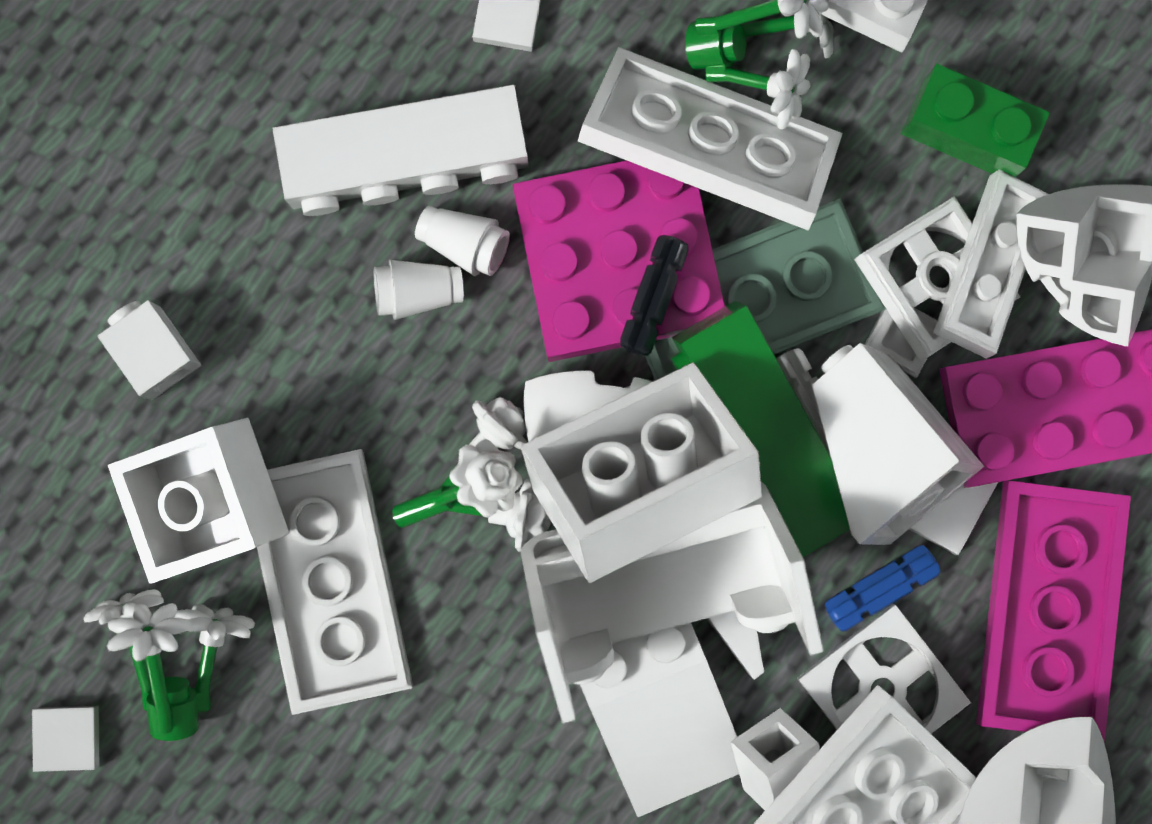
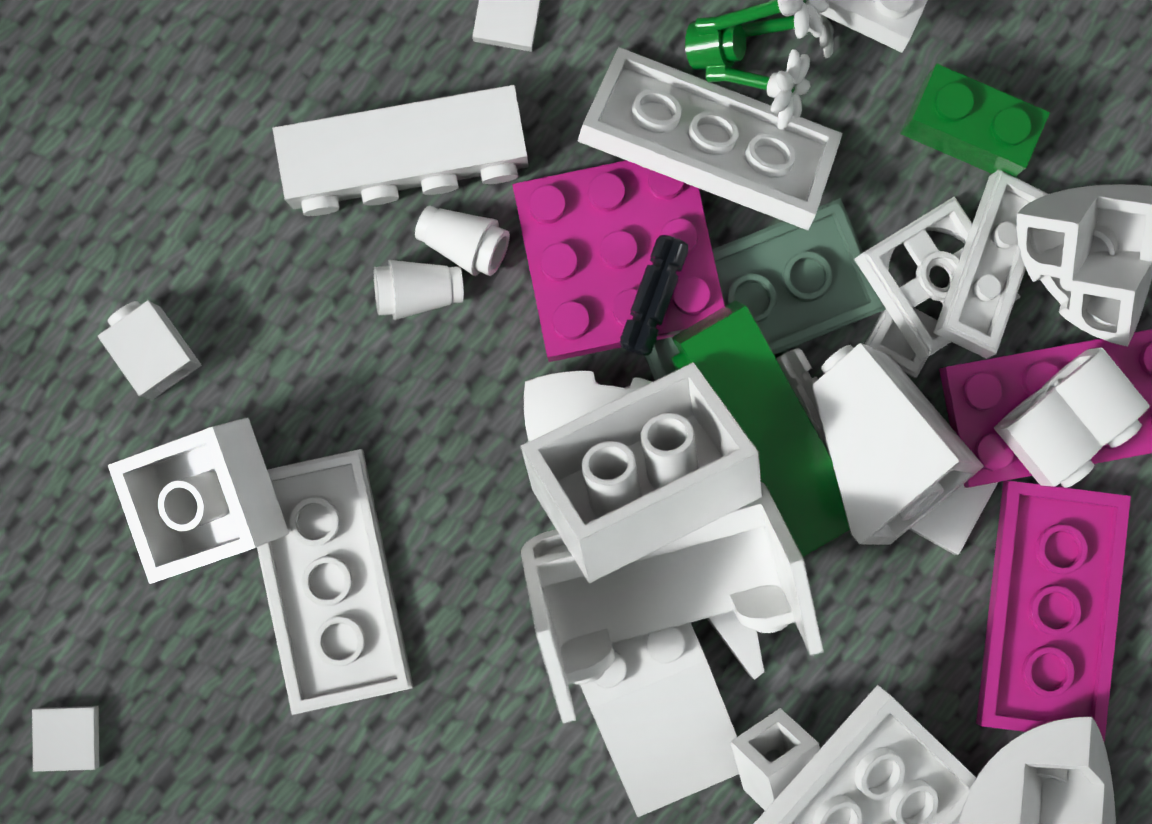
(170, 700): plant -> none
(486, 479): white plant -> none
(882, 588): blue axle -> none
(892, 624): white piece -> none
(1073, 418): none -> white brick

